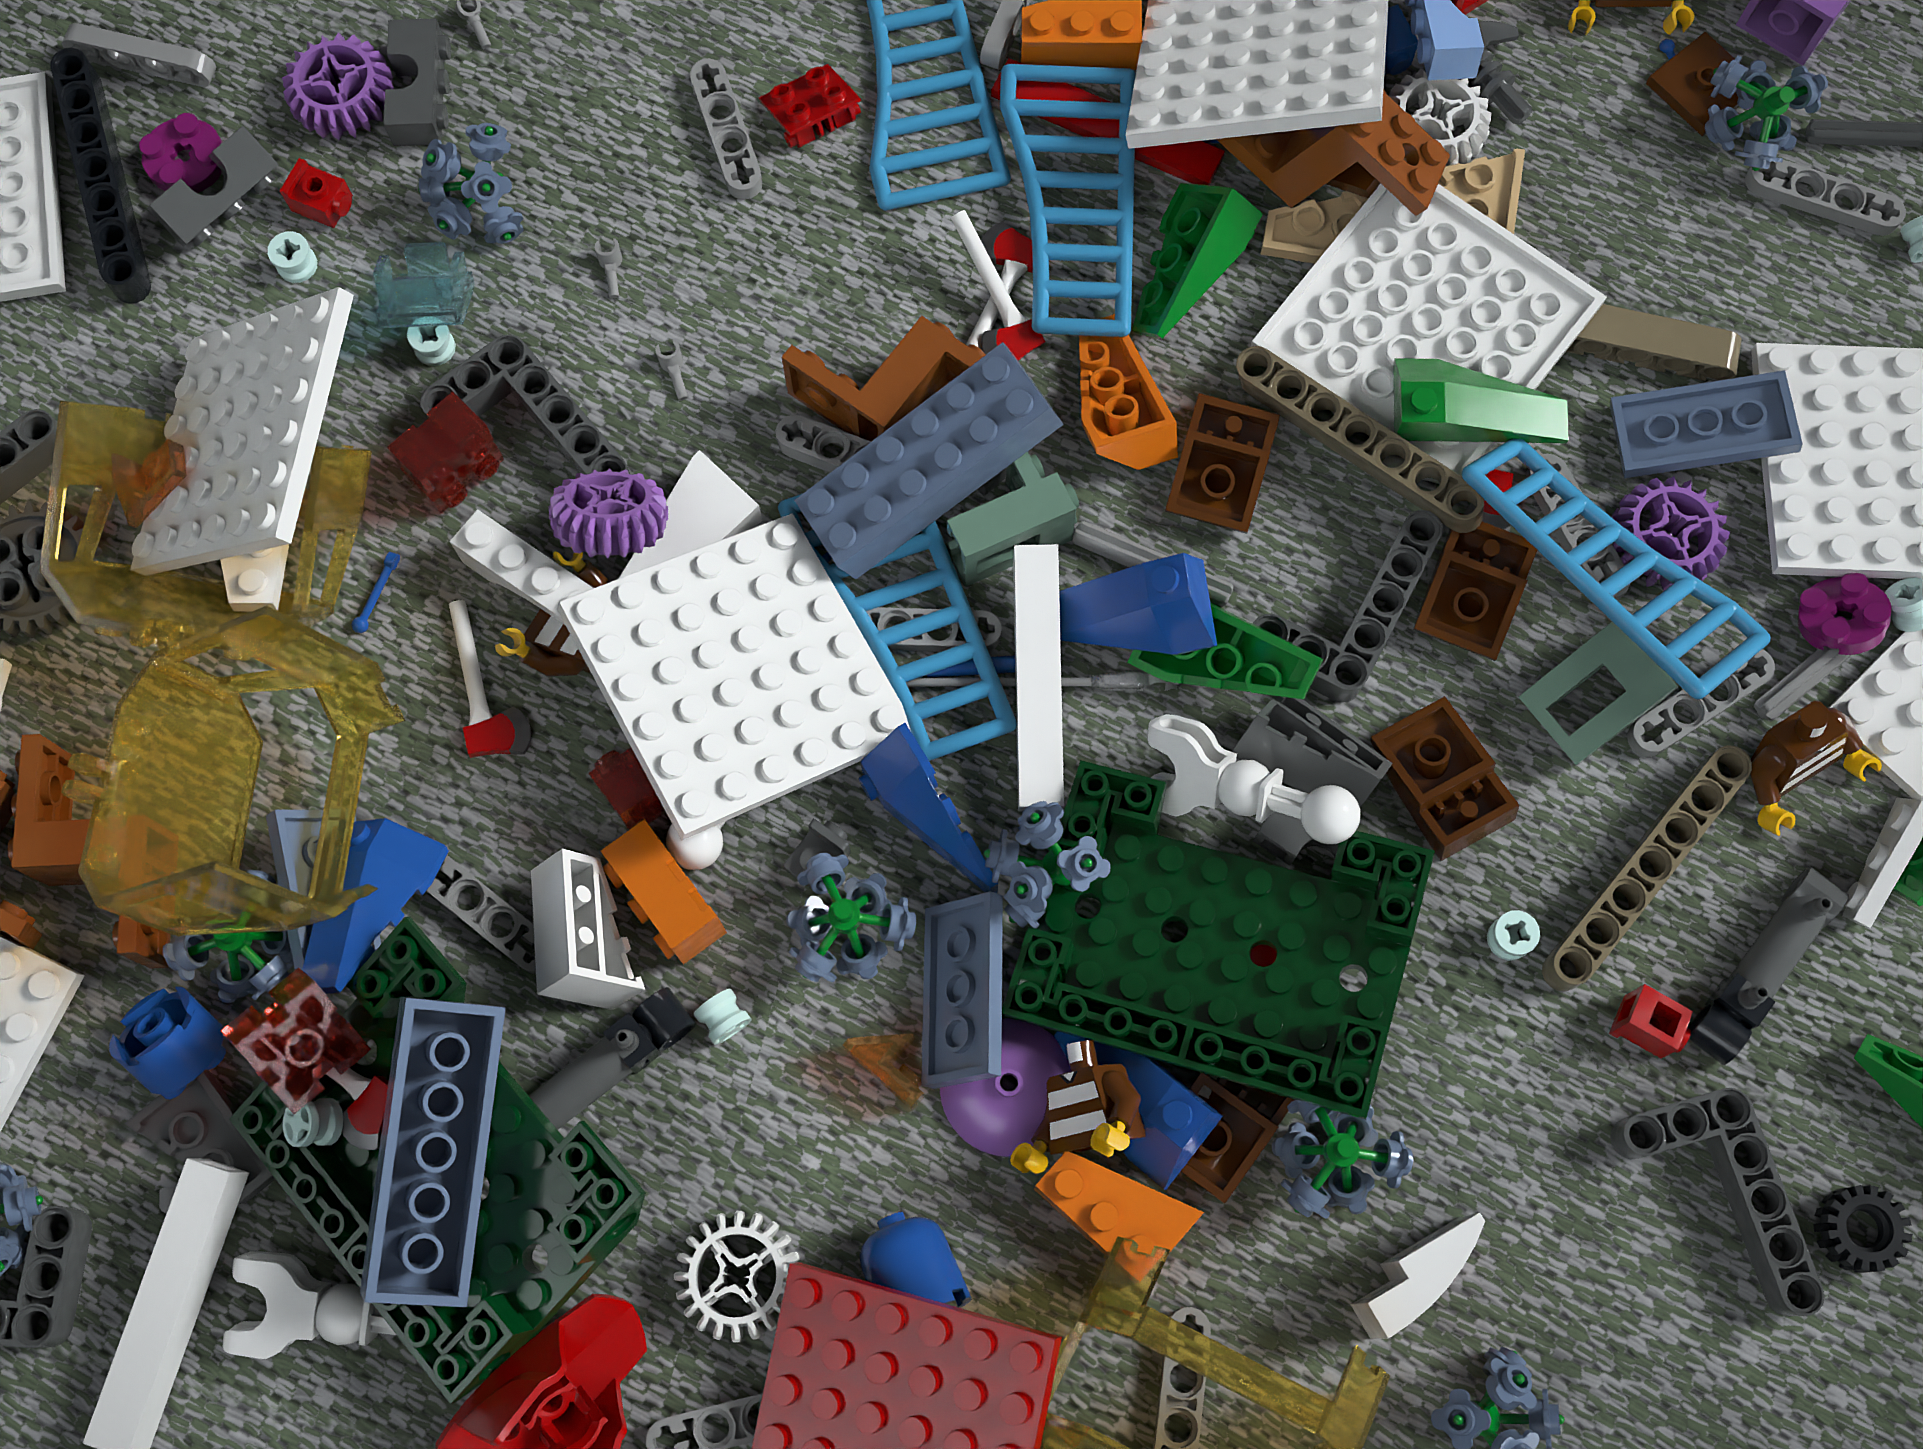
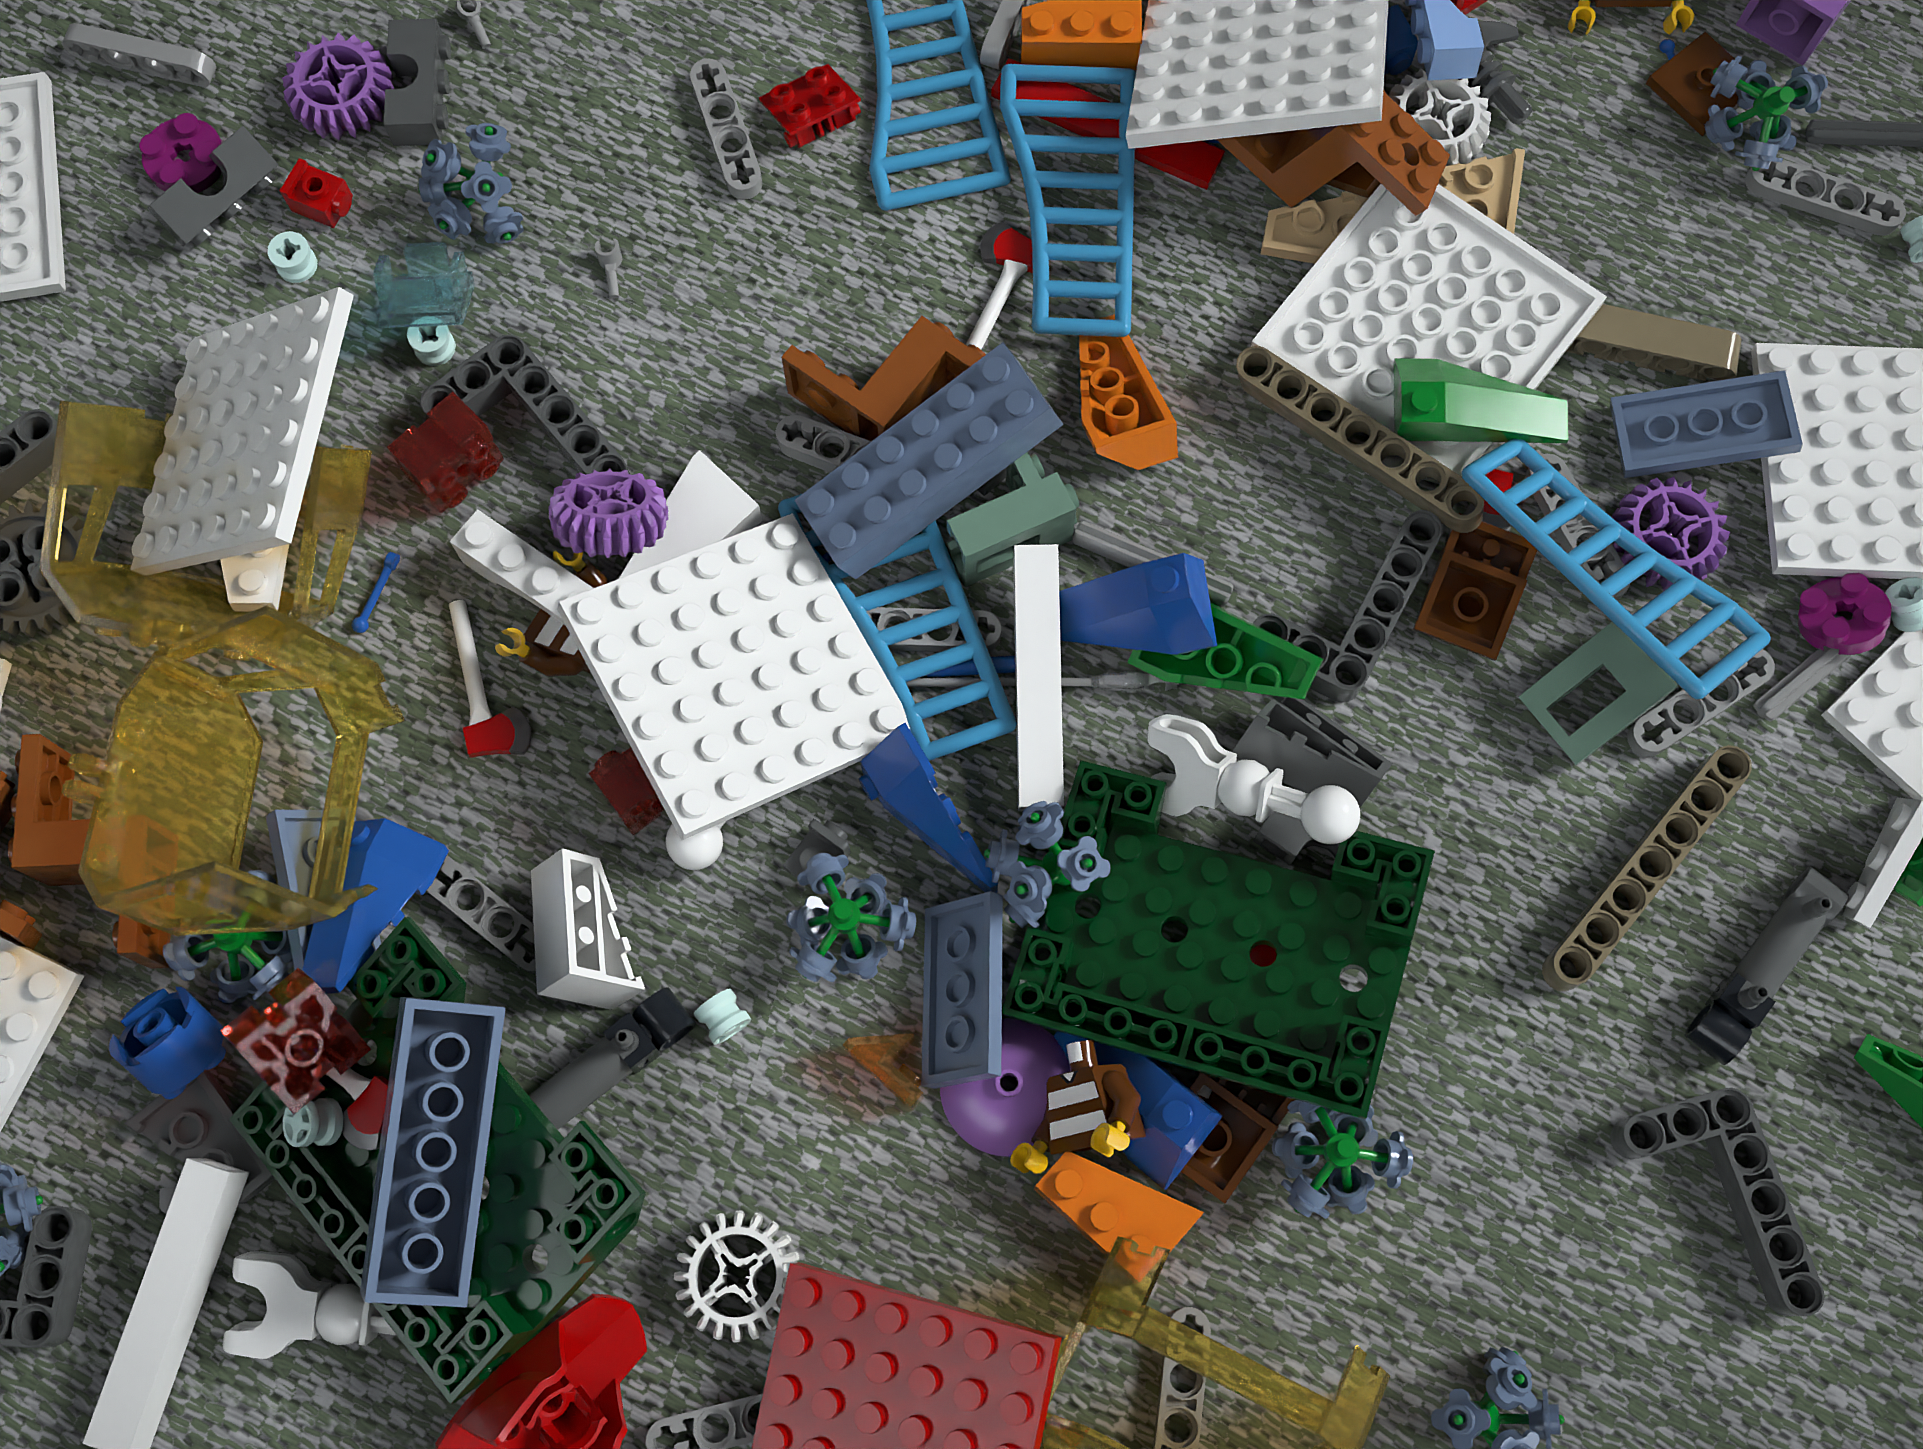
(100, 176): black beam -> none
(147, 485): clear orange slope -> none
(661, 893): orange wedge -> none
(672, 364): light grey hand -> none
(913, 1259): blue cylinder -> none
(1017, 329): piece -> none
(1203, 237): green wedge -> none
(1222, 463): reddish brown slope -> none
(1418, 1277): white slope -> none
(1445, 778): reddish brown slope -> none
(1506, 942): light aqua wheel -> none
(1667, 1019): red brick -> none
(1798, 751): reddish brown torso -> none
(1890, 1226): black tyre -> none

